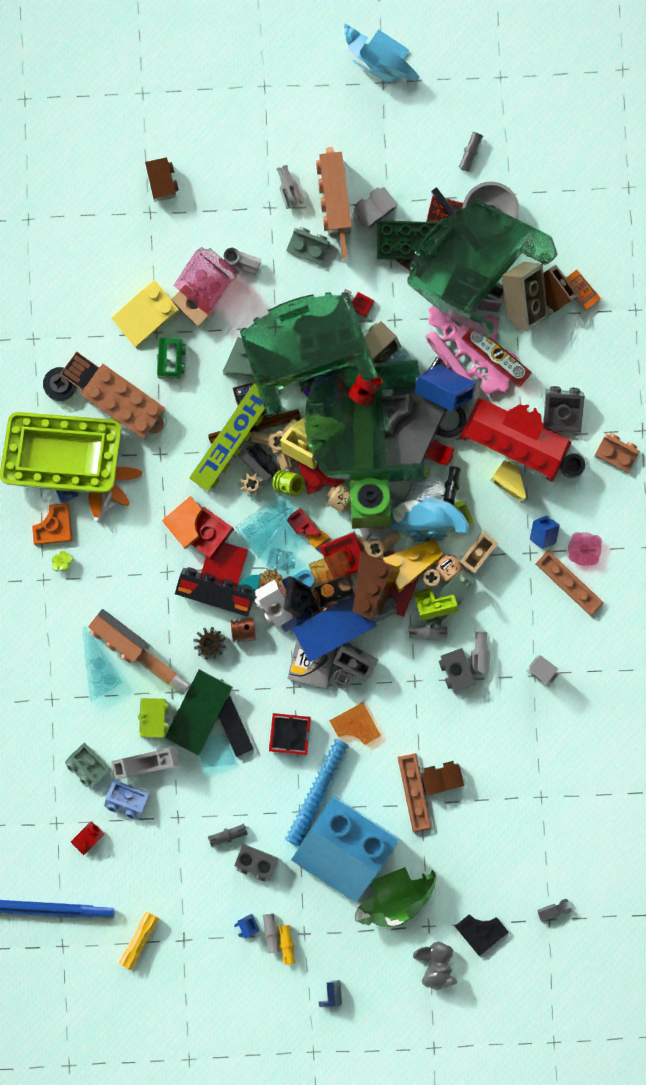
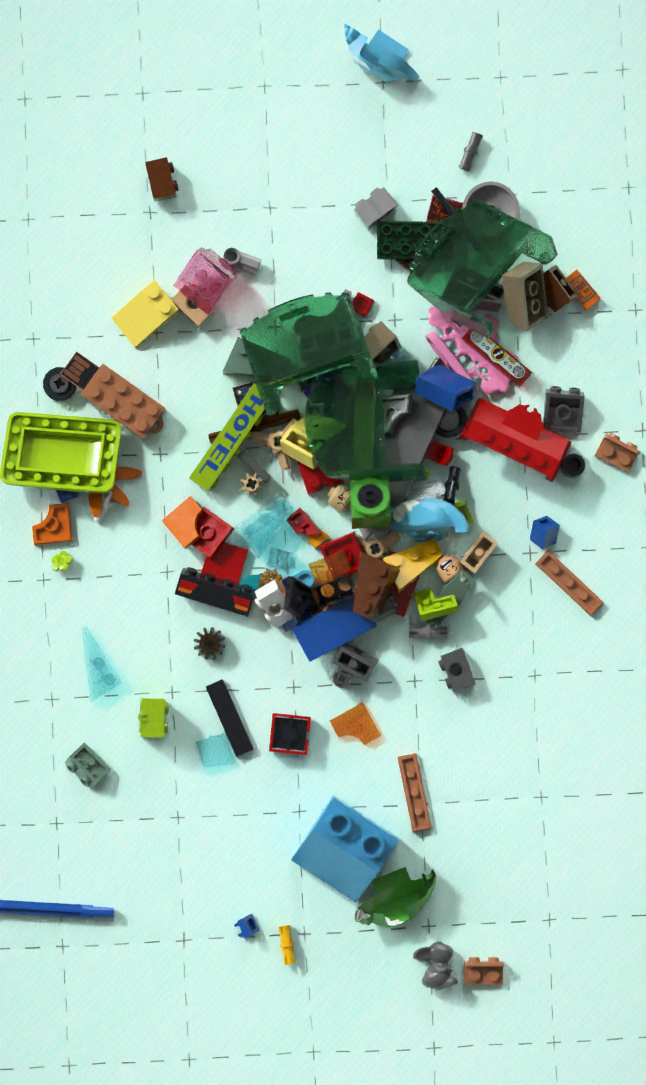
(87, 838): red bracket -> none
(126, 800): medium blue bracket -> none
(132, 952): yellow axle -> none
(134, 649): nougat piece -> none
(145, 763): light grey arch -> none
(162, 358): green window -> none
(198, 712): dark green tile -> none
(227, 835): dark grey pin -> none
(240, 631): copper piece -> none
(257, 857): dark grey brick -> none
(264, 460): black pin -> none
(271, 933): light grey pin -> none
(288, 185): light grey arm -> none
(288, 483): lime piece -> none
(308, 246): sand green bracket -> none
(314, 672): slope -> none
(316, 792): dark azure piece -> none
(333, 994): dark blue tile -> none
(334, 197): nougat piece -> none
(364, 391): red wheel -> none
(435, 573): tan bush -> none
(442, 778): reddish brown brick -> none
(480, 655): light grey arm -> none
(480, 933): black tile -> none
(483, 971): none -> nougat bracket
(509, 480): light yellow slope -> none
(542, 670): light grey brick -> none
(552, 910): dark grey bar -> none
(584, 548): clear pink piece -> none

